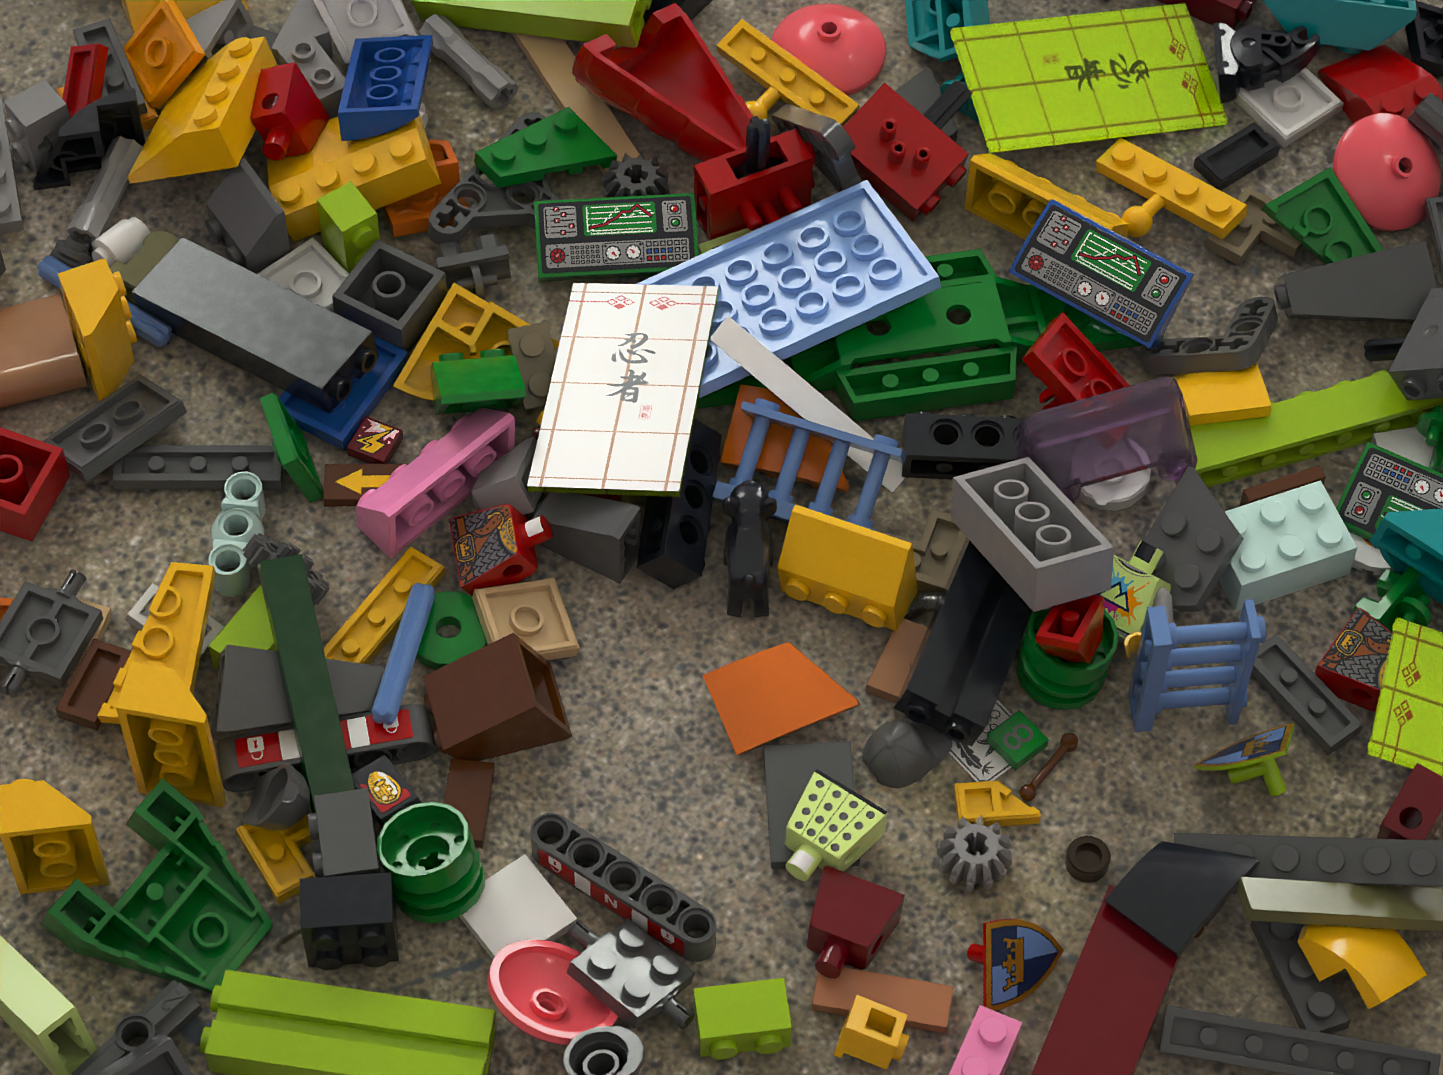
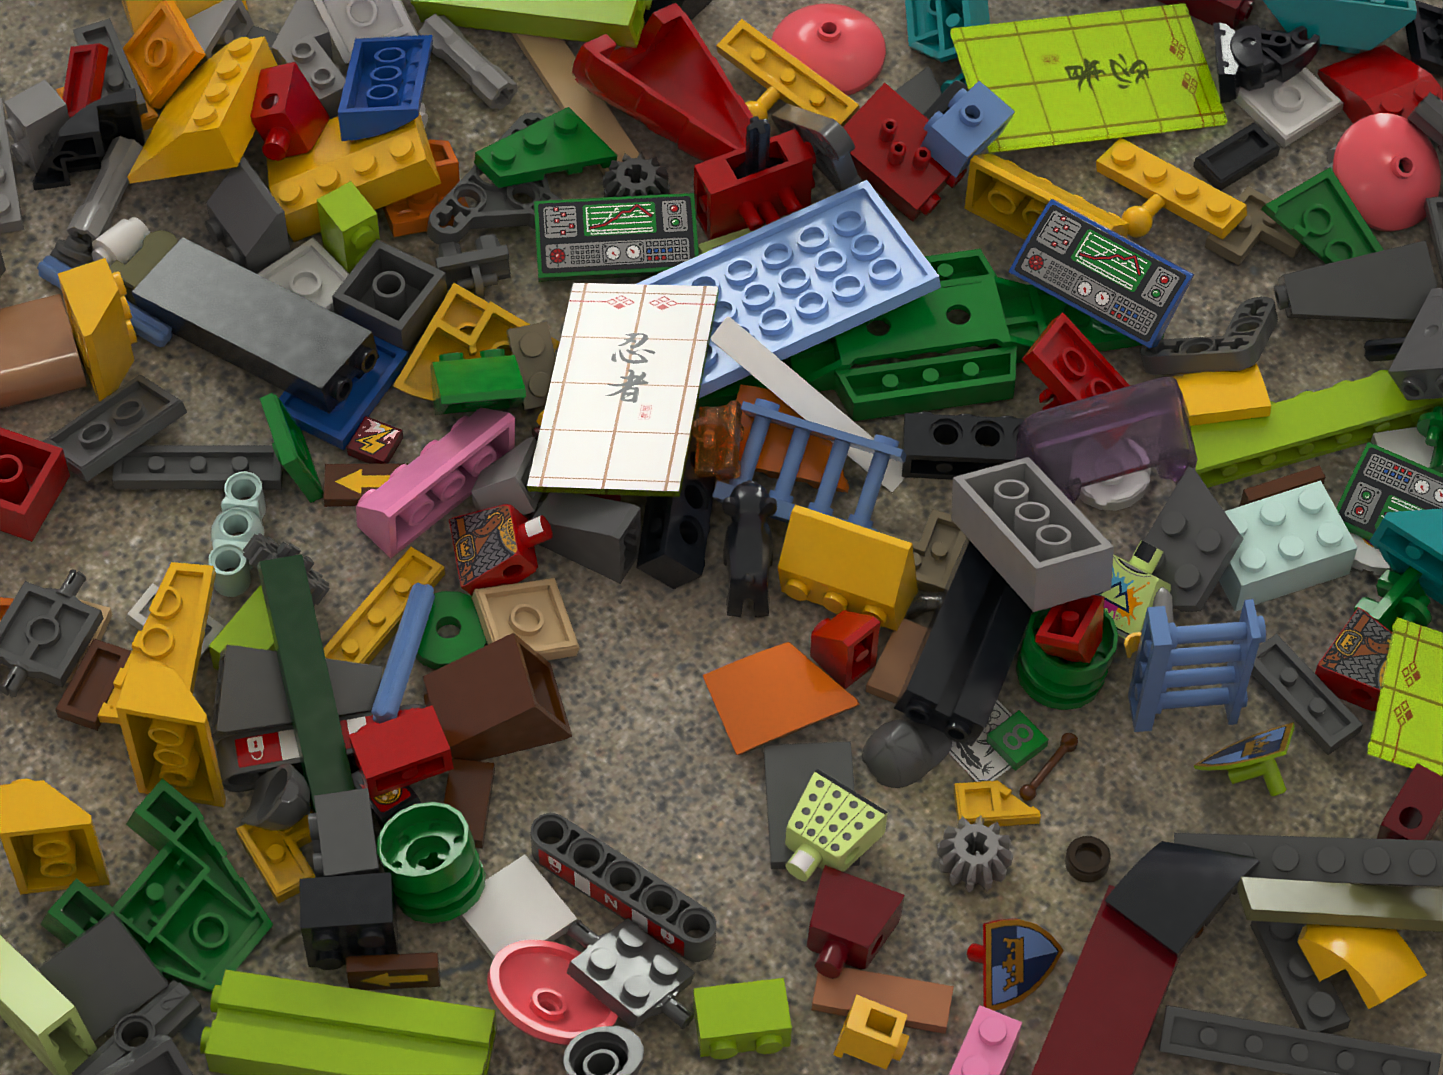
(104, 974): none -> dark grey tile
(393, 971): none -> reddish brown tile
(401, 751): none -> red brick
(718, 441): none -> clear orange hips
(846, 646): none -> red slope
(966, 128): none -> medium blue brick

